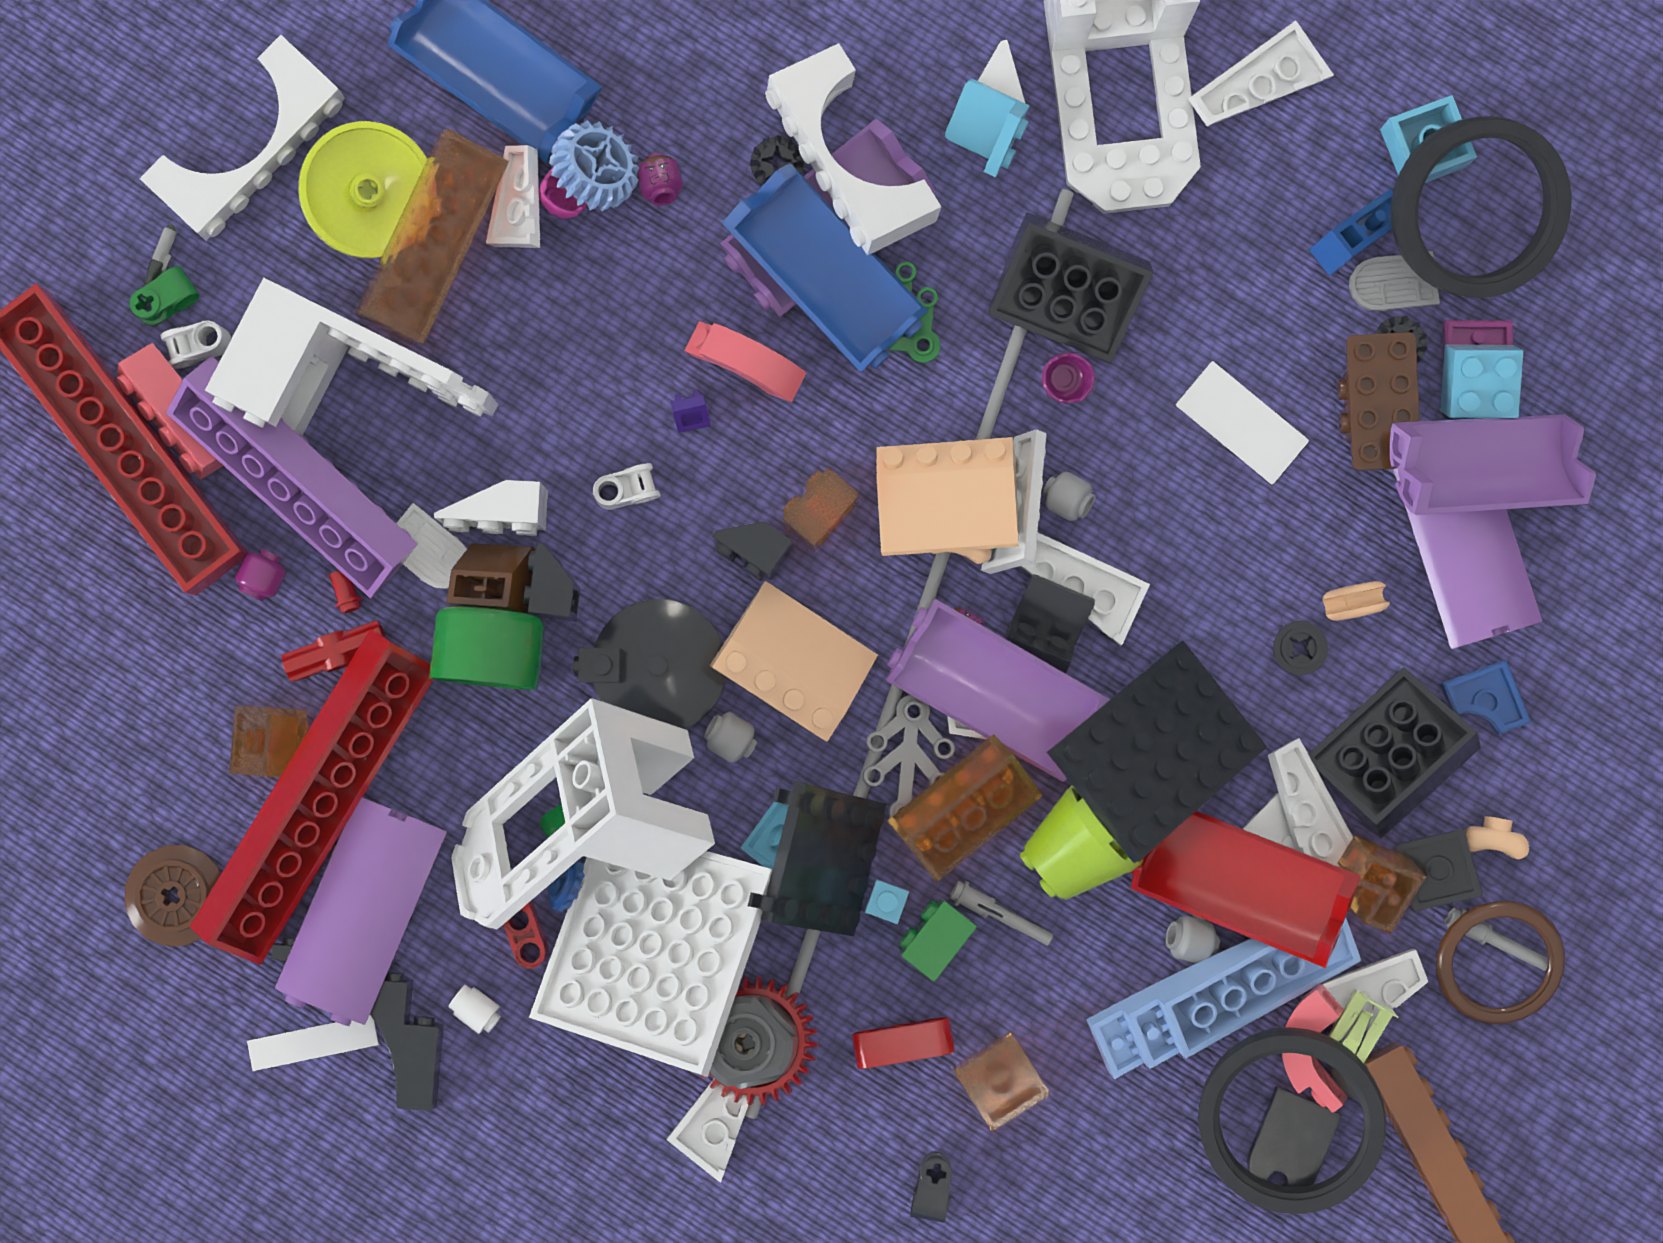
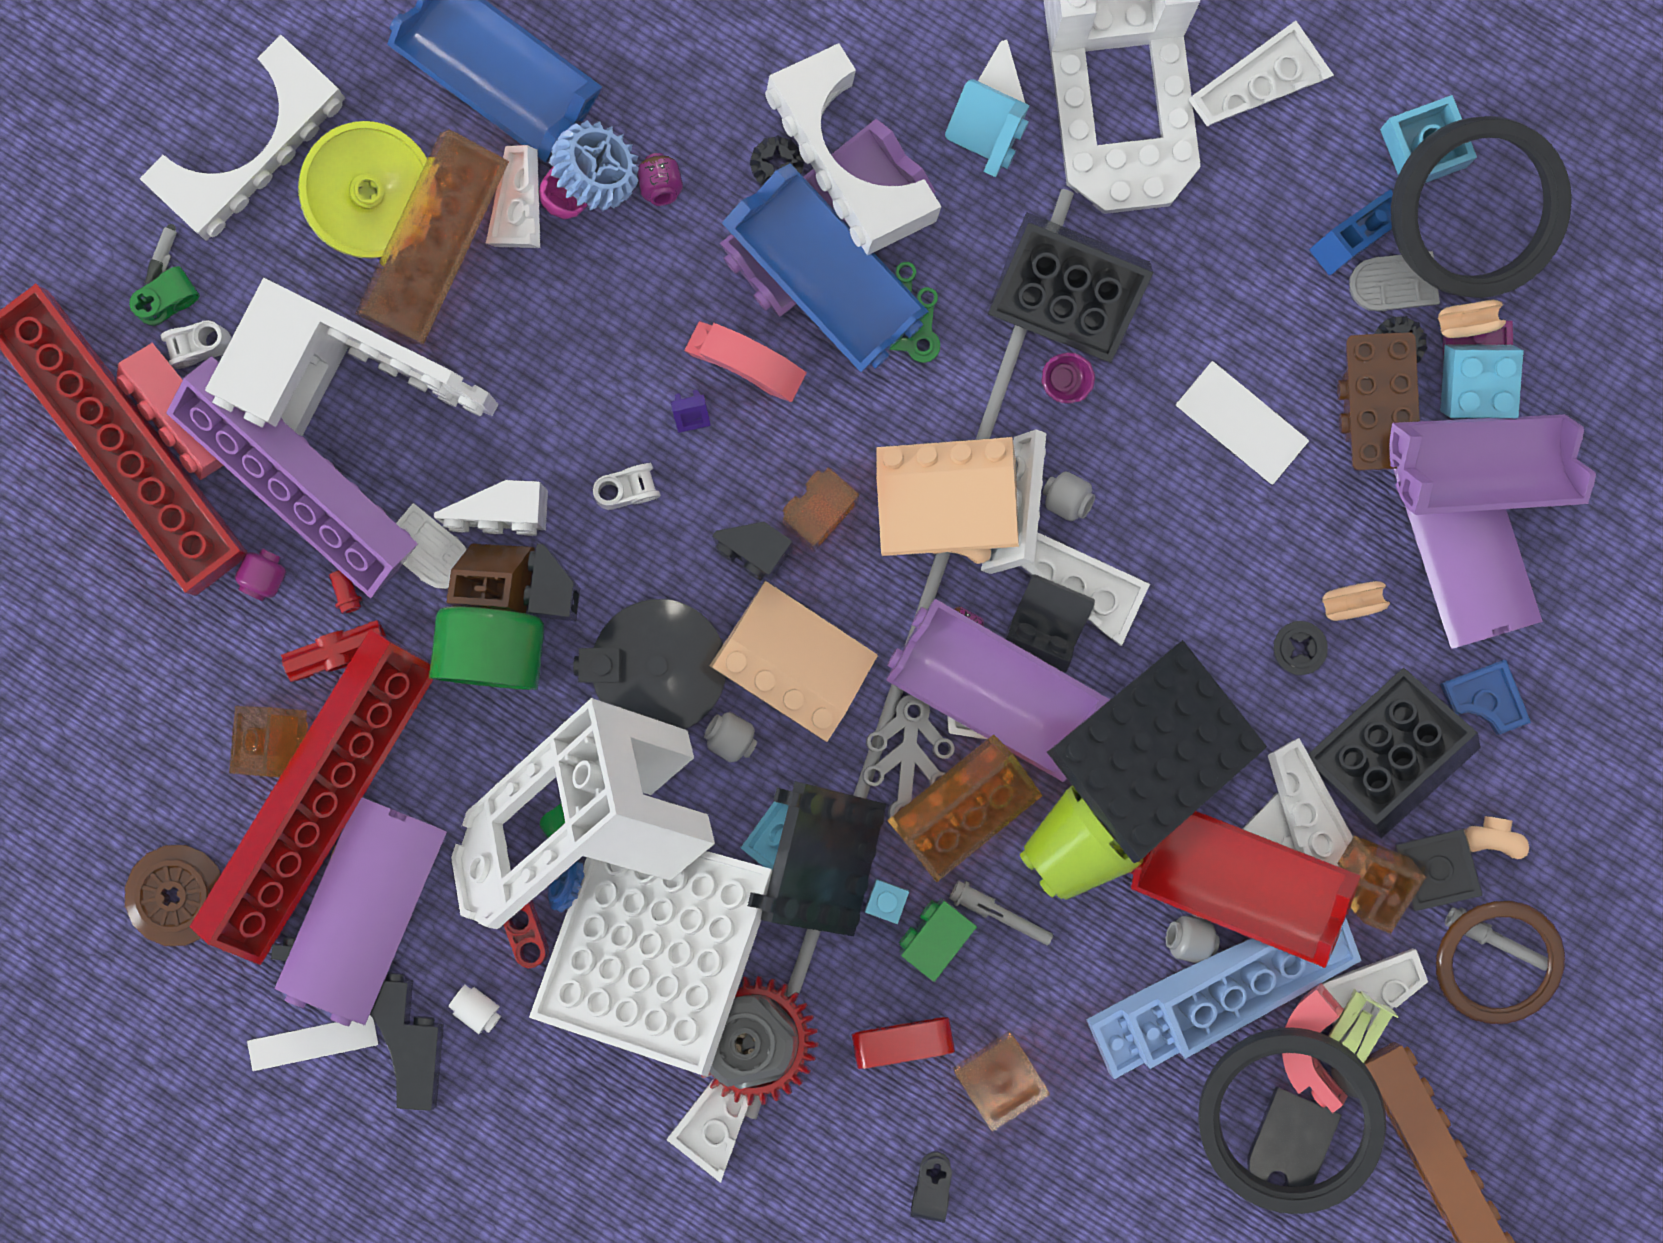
(1471, 319): none -> light nougat piece

